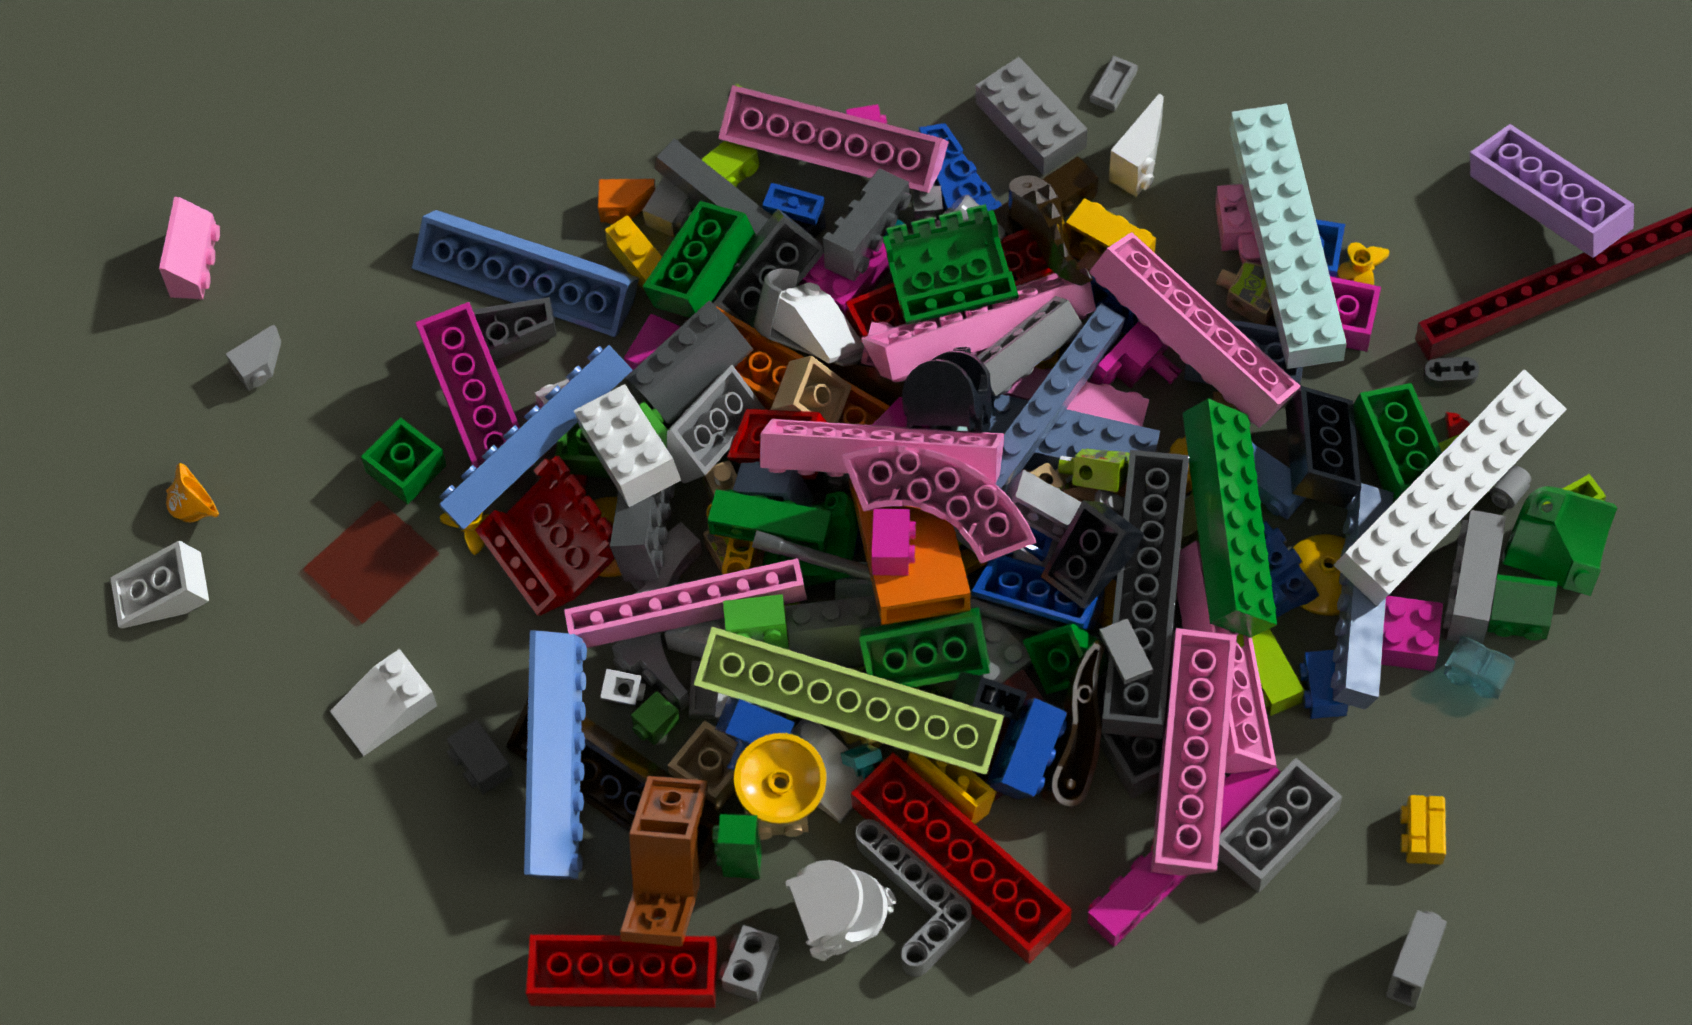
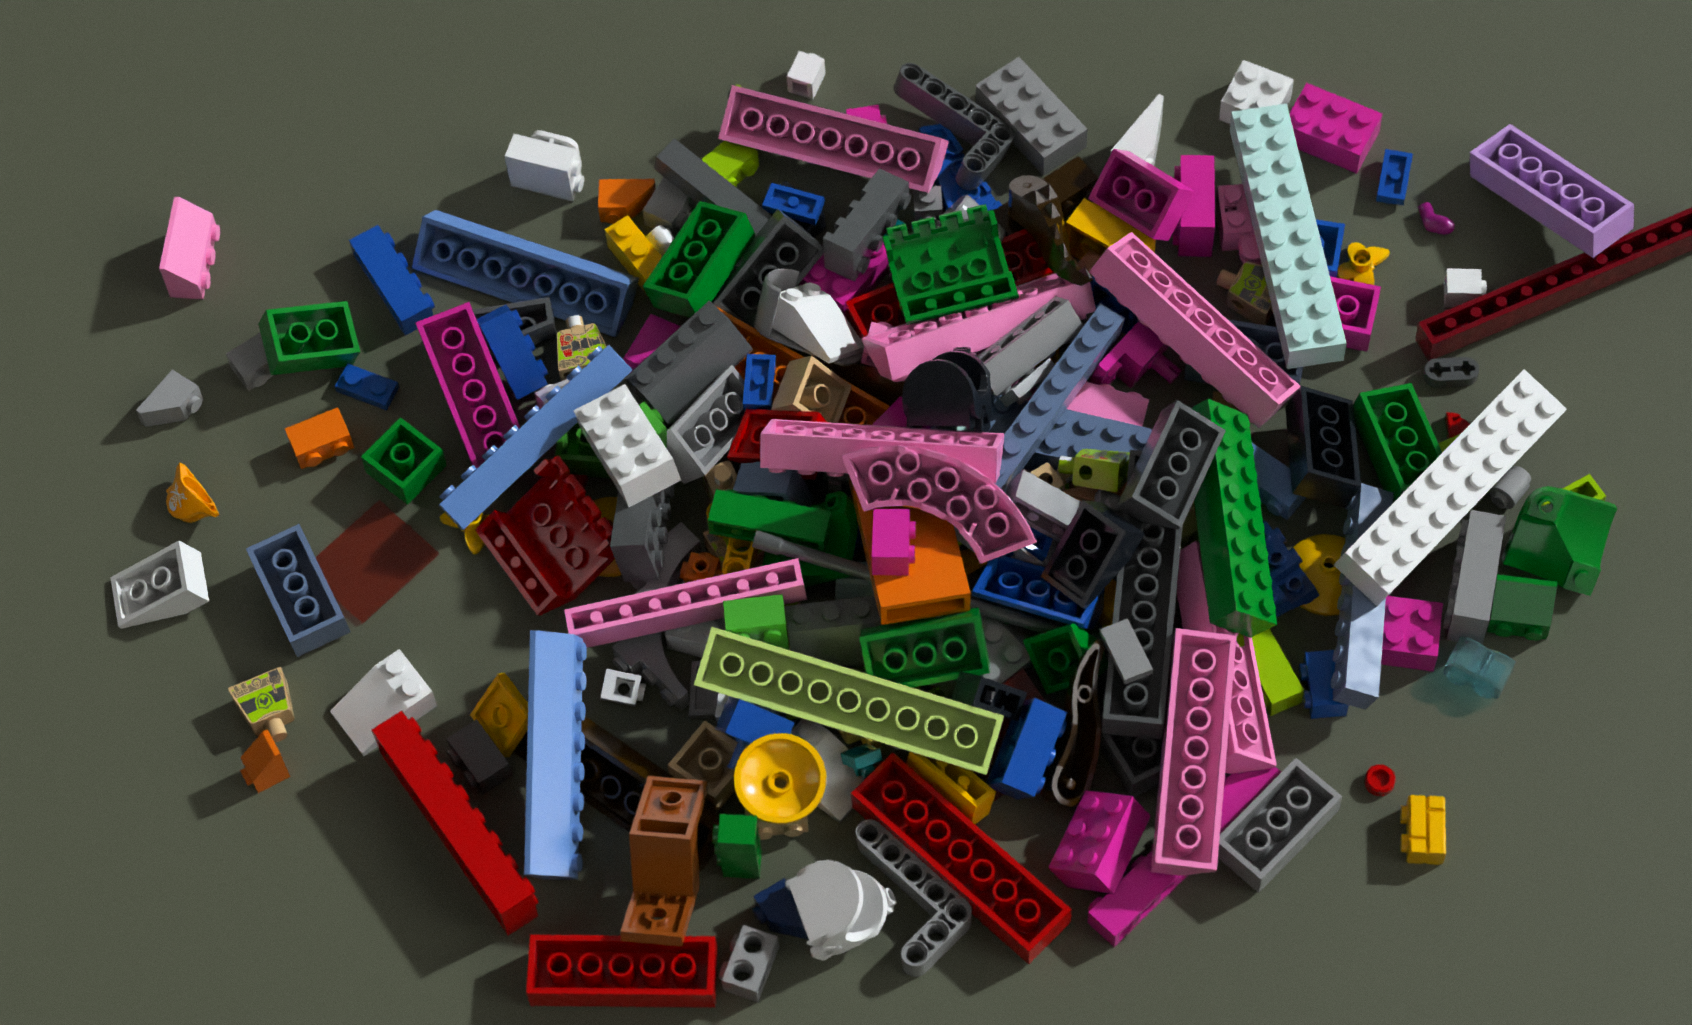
(170, 401): none -> light grey slope
(263, 763): none -> orange slope
(265, 703): none -> torso
(298, 590): none -> sand blue brick
(308, 337): none -> green brick
(319, 438): none -> orange piece
(367, 386): none -> blue plate
(391, 278): none -> blue brick
(456, 822): none -> red brick
(503, 714): none -> yellow tile
(513, 351): none -> blue brick
(545, 164): none -> white brick
(576, 345): none -> torso
(654, 718): bright green brick -> none
(660, 238): none -> white cone
(700, 567): none -> orange brick
(759, 381): none -> blue plate
(779, 911): none -> dark blue slope
(806, 75): none -> white brick
(960, 115): none -> dark grey beam
(1021, 391): none -> light grey plate
(1099, 841): none -> dark pink brick
(1113, 83): light grey tile -> none
(1141, 194): none -> dark pink brick
(1171, 467): none -> dark grey slope
(1197, 224): none -> dark pink brick
(1255, 88): none -> white brick
(1334, 127): none -> dark pink brick
(1379, 780): none -> red tile
(1394, 177): none -> blue plate
(1416, 958): light grey brick -> none
(1434, 222): none -> magenta arm
(1462, 286): none -> white brick

